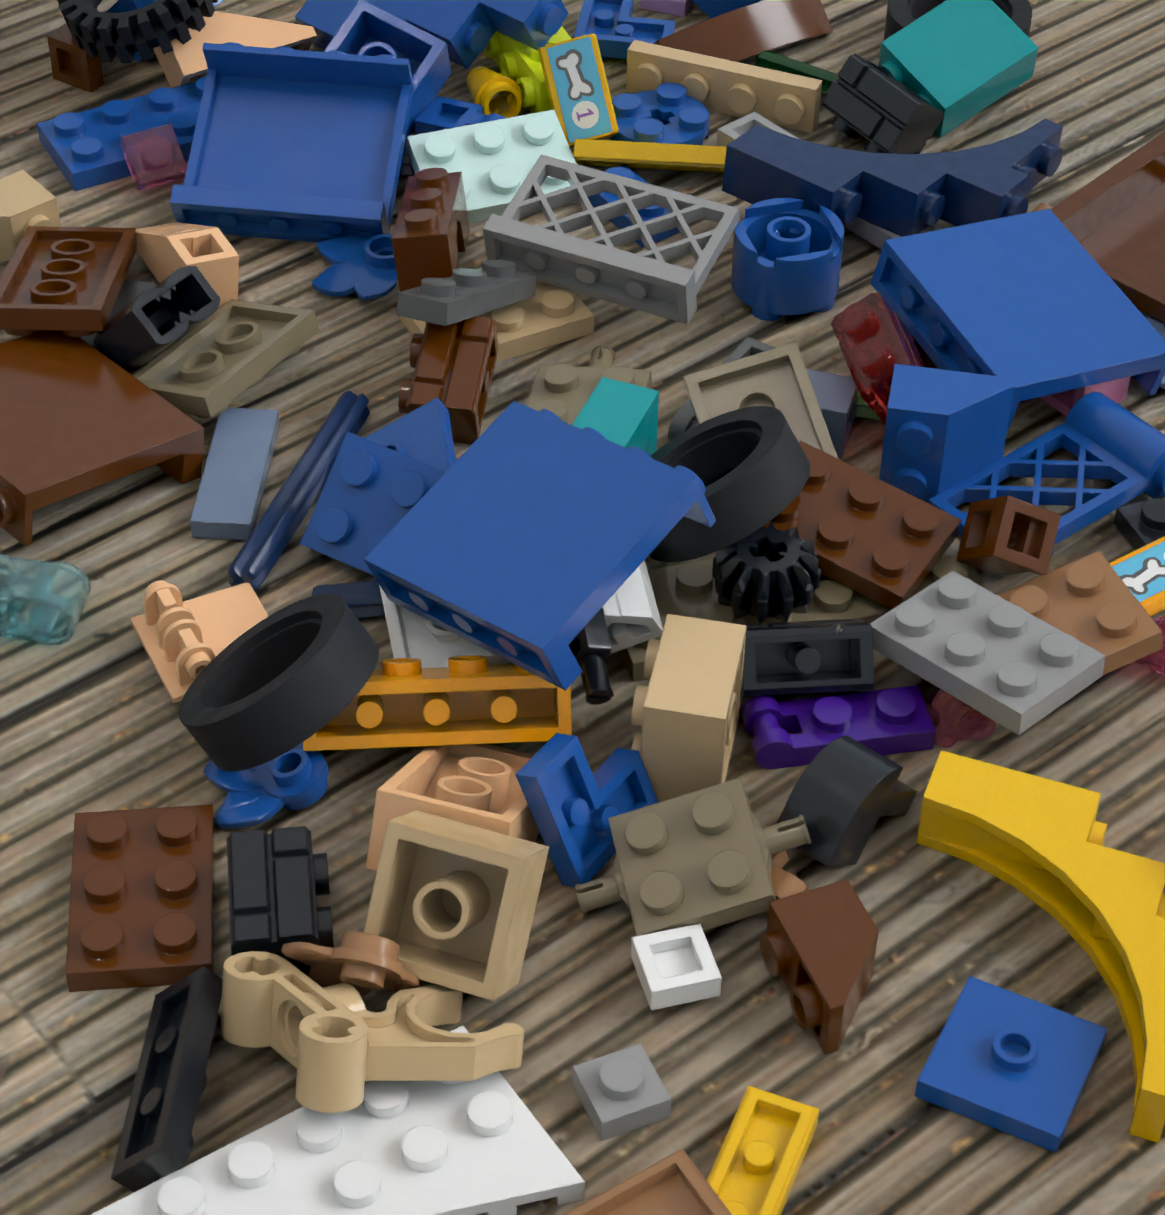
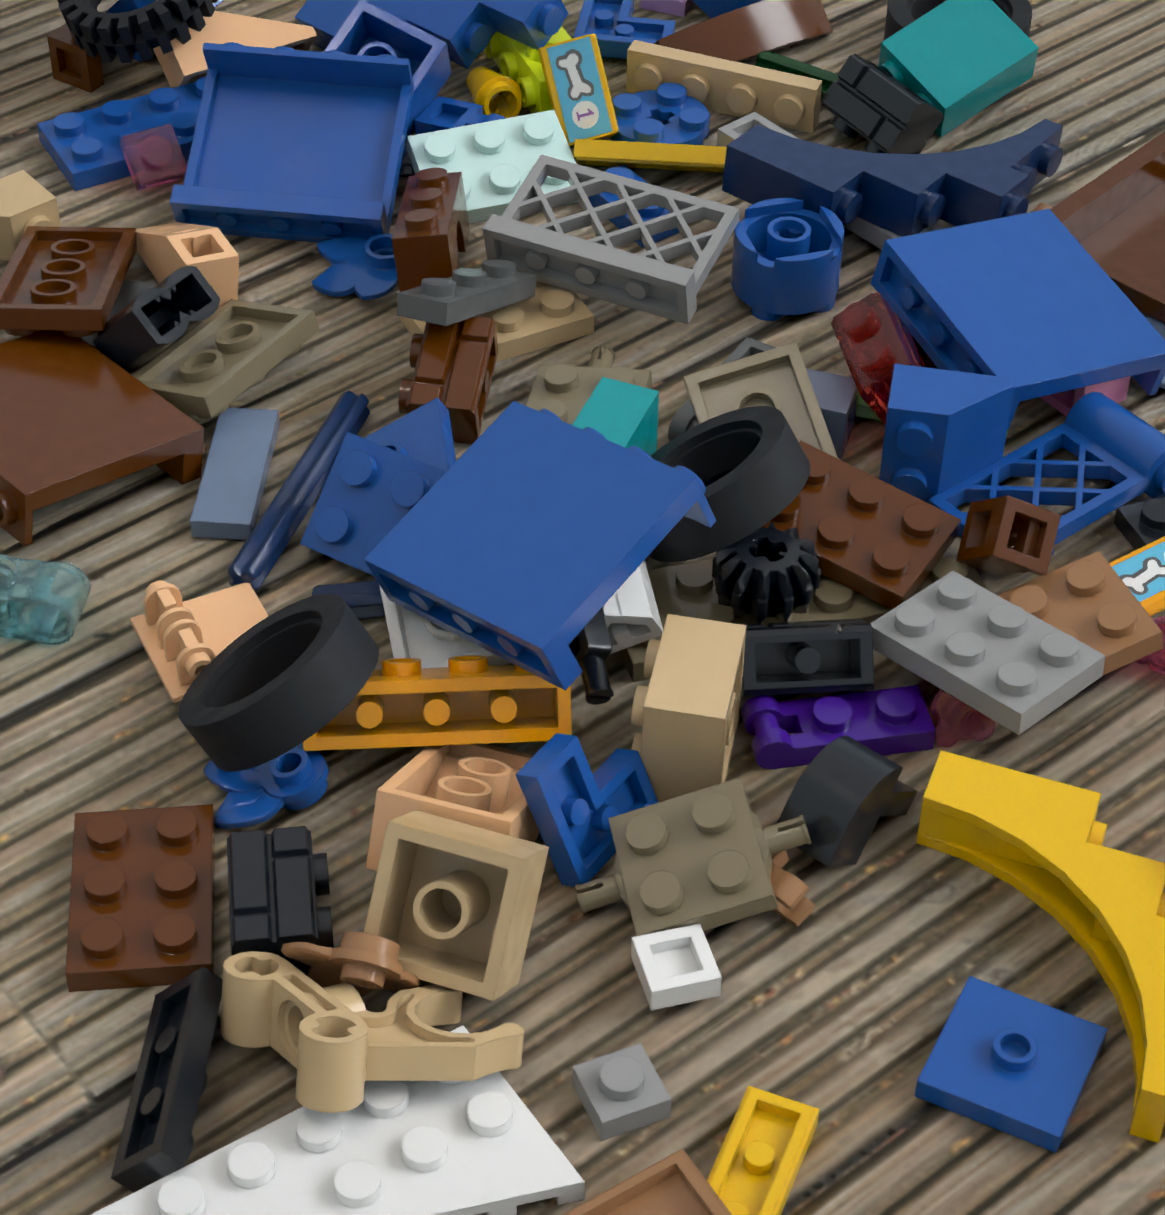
(825, 954): reddish brown slope -> none

